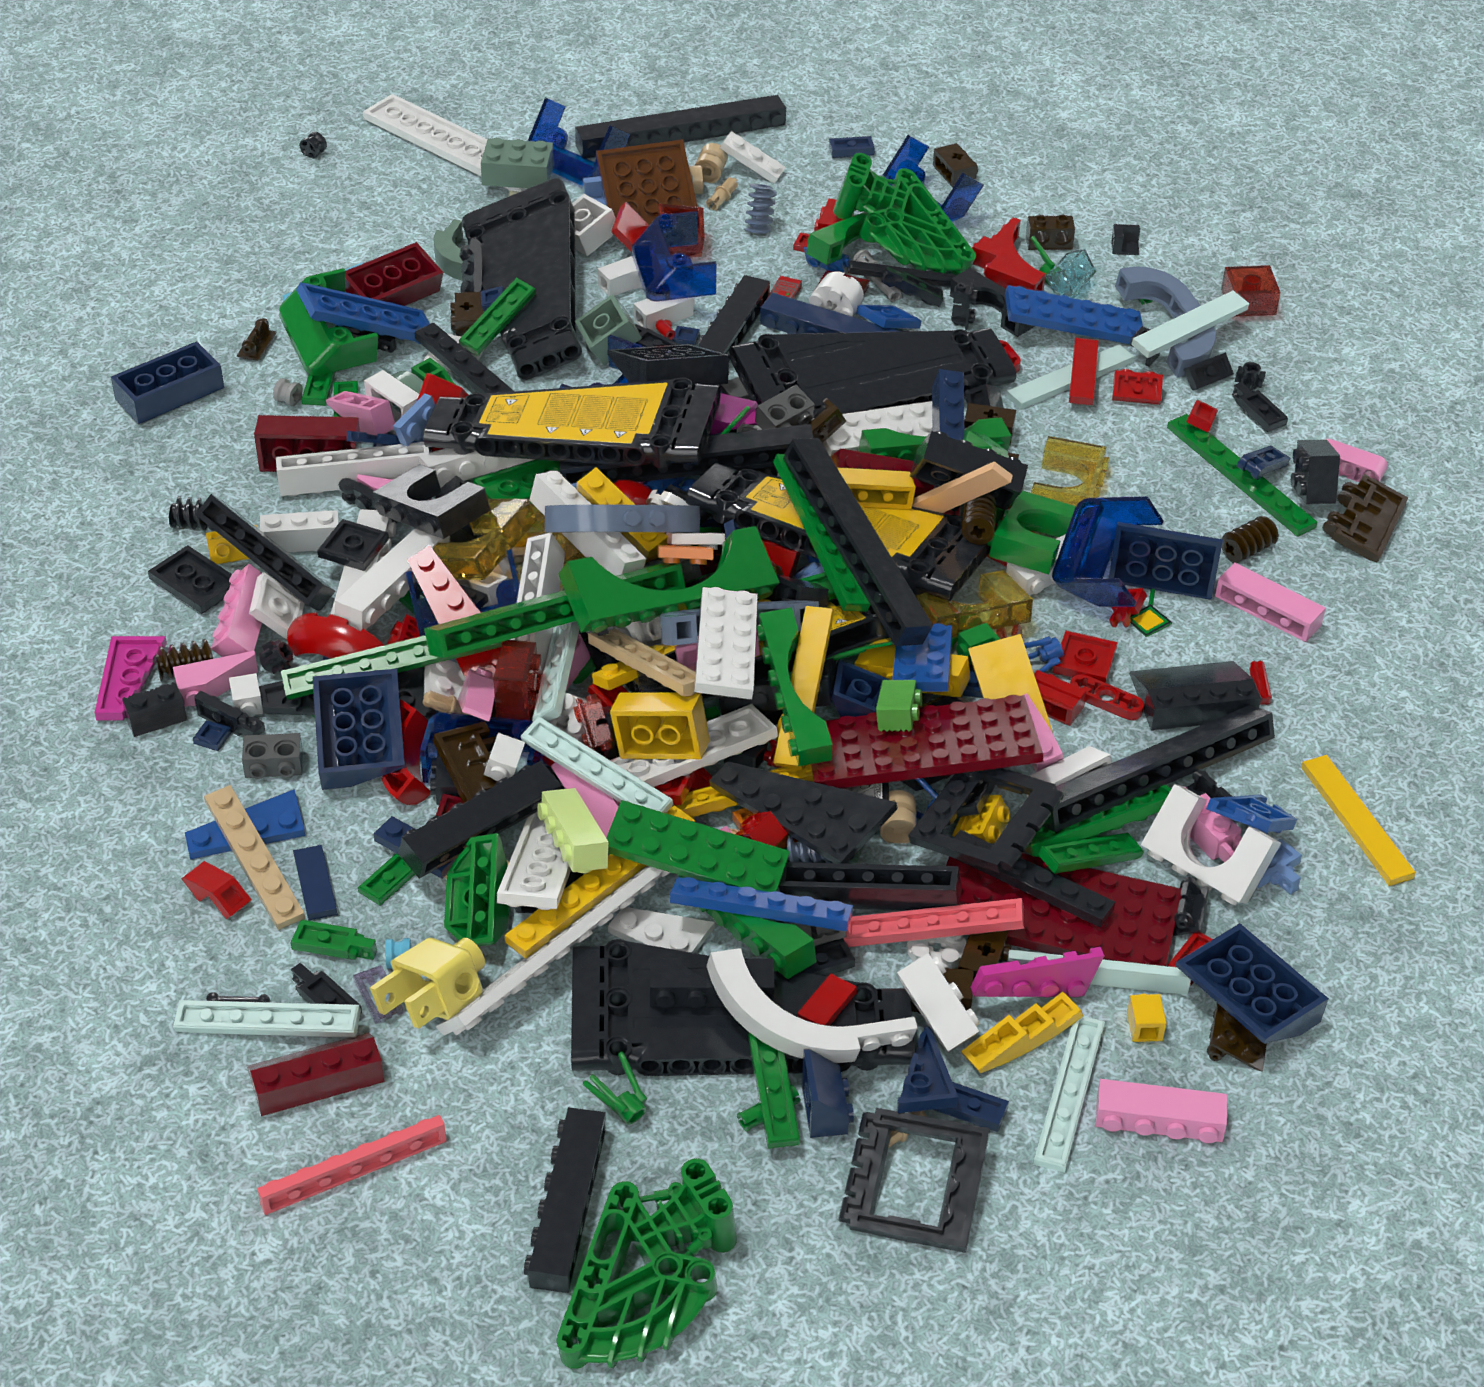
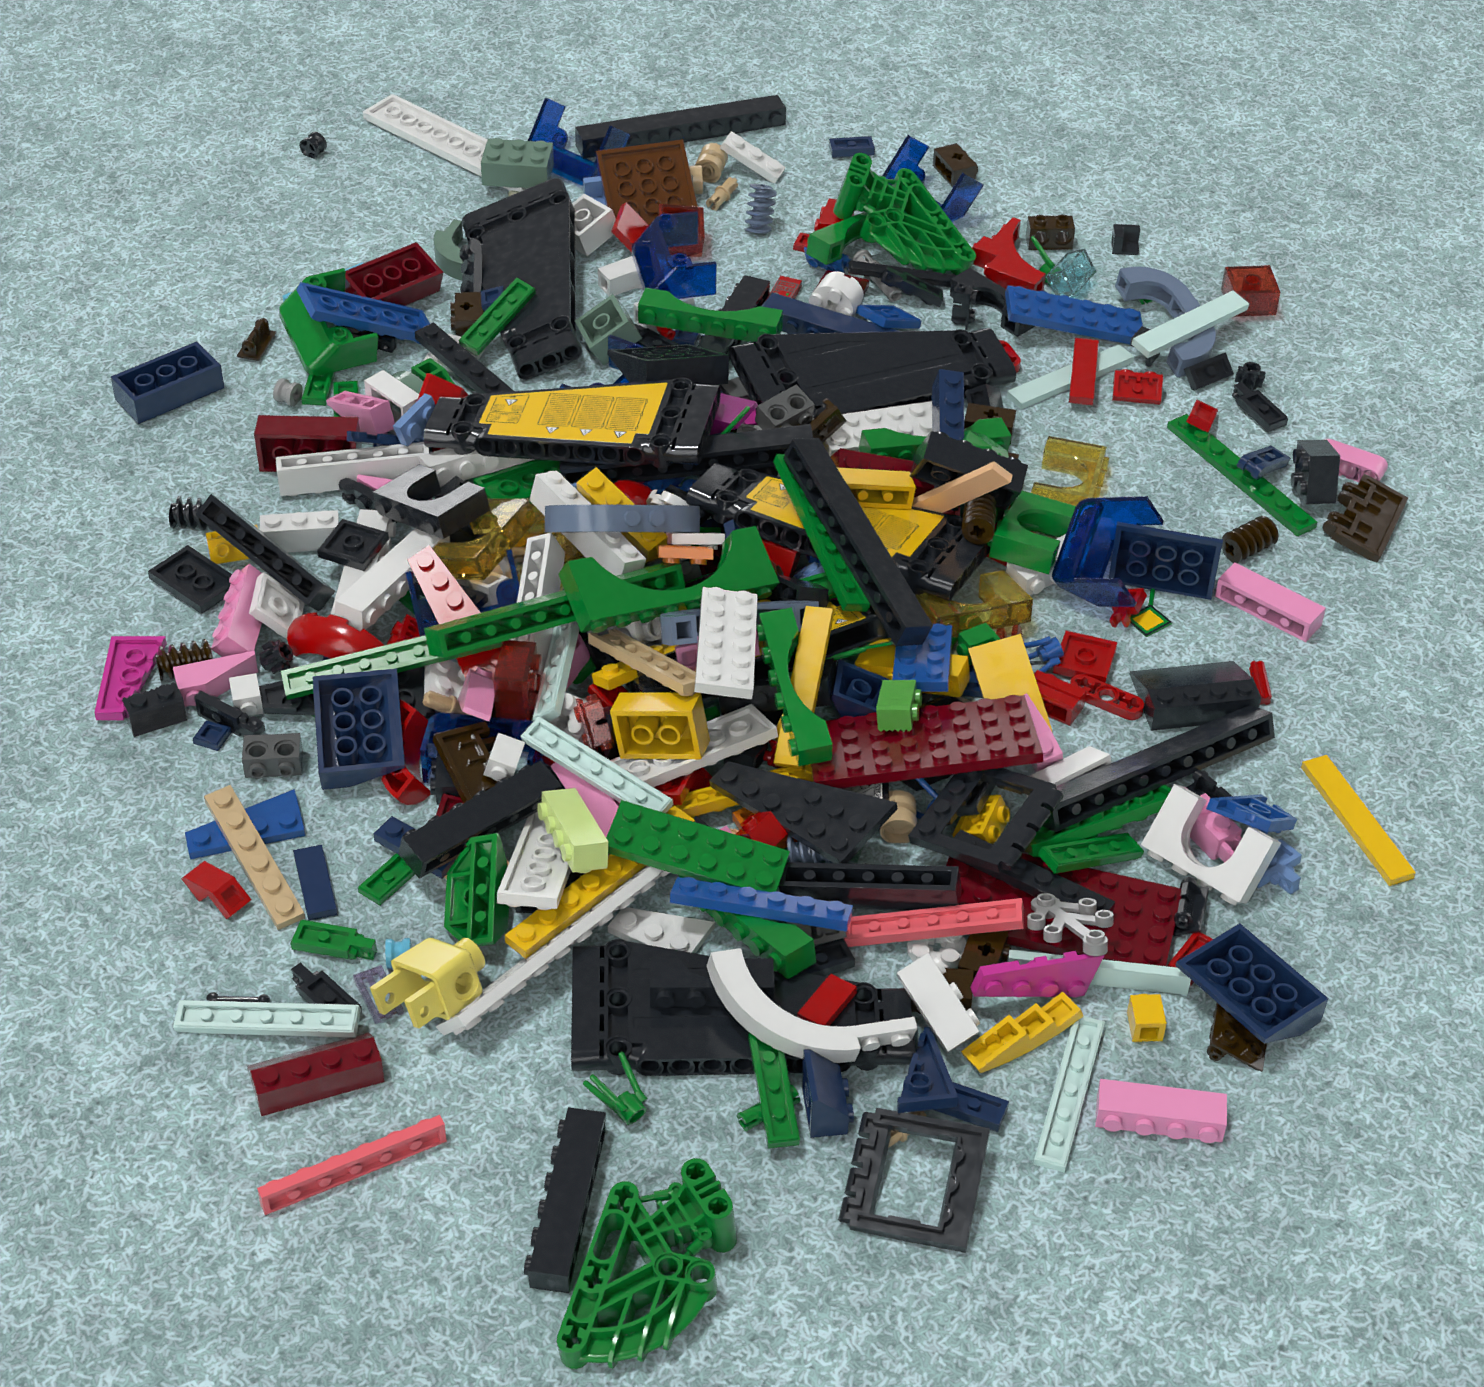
(667, 311): none -> green arch
(1048, 907): none -> light grey plant

